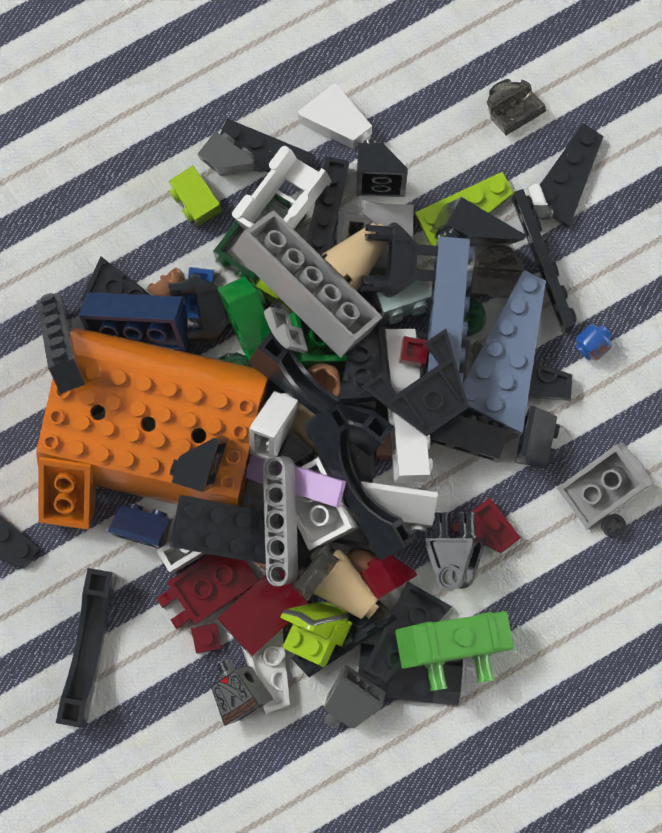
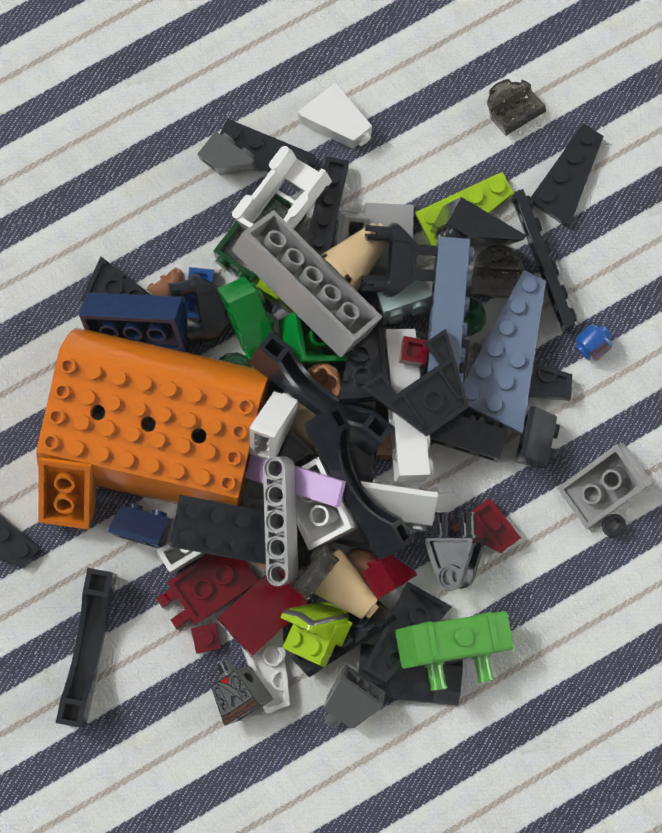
(58, 343): black arch -> none
(194, 196): lime brick -> none
(199, 466): black slope -> none
(284, 332): light grey slope -> none
(379, 171): black slope -> none
(541, 208): arm -> none

